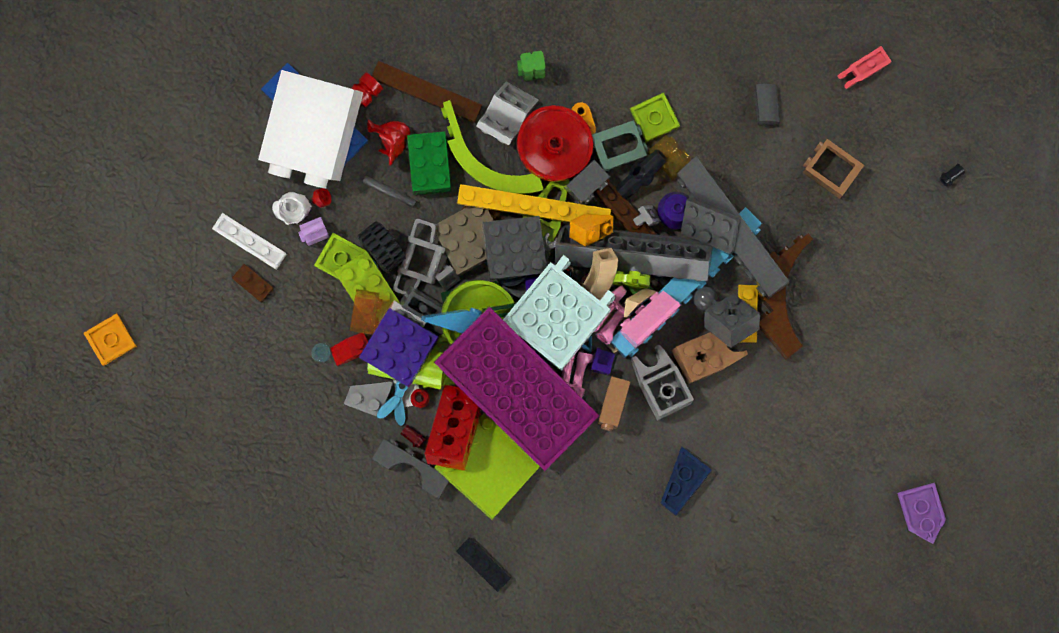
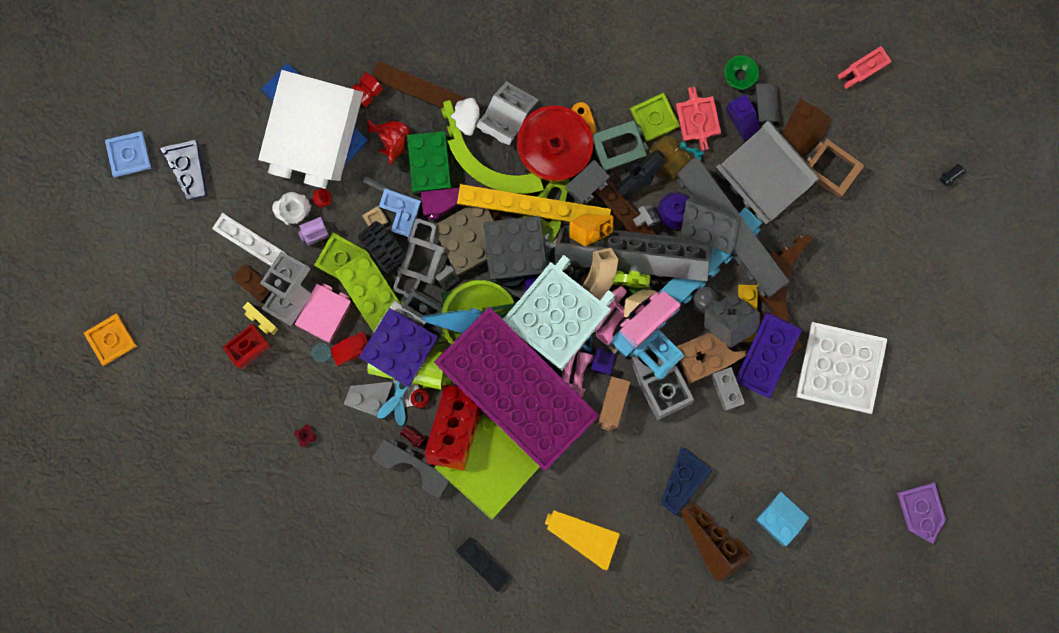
(127, 154): none -> light blue plate
(187, 167): none -> wing
(246, 347): none -> red slope
(265, 324): none -> light yellow plate
(287, 294): none -> light grey bracket
(300, 435): none -> dark red plate
(324, 312): none -> bright pink brick
(365, 311): clear orange brick -> none
(375, 215): none -> tan tile
(404, 206): none -> light blue plate
(439, 202): none -> magenta slope
(466, 115): none -> white hair
(531, 66): bright green brick -> none
(588, 539): none -> yellow slope
(663, 349): none -> medium azure plate
(696, 152): none -> teal piece
(698, 119): none -> coral plate
(719, 550): none -> reddish brown wedge
(727, 389): none -> light grey brick
(743, 117): none -> dark purple slope
(745, 64): none -> green piece
(767, 173): none -> light grey panel
(768, 355): none -> dark purple plate
(782, 519): none -> medium azure slope
(805, 127): none -> reddish brown wedge
(841, 368): none -> white plate

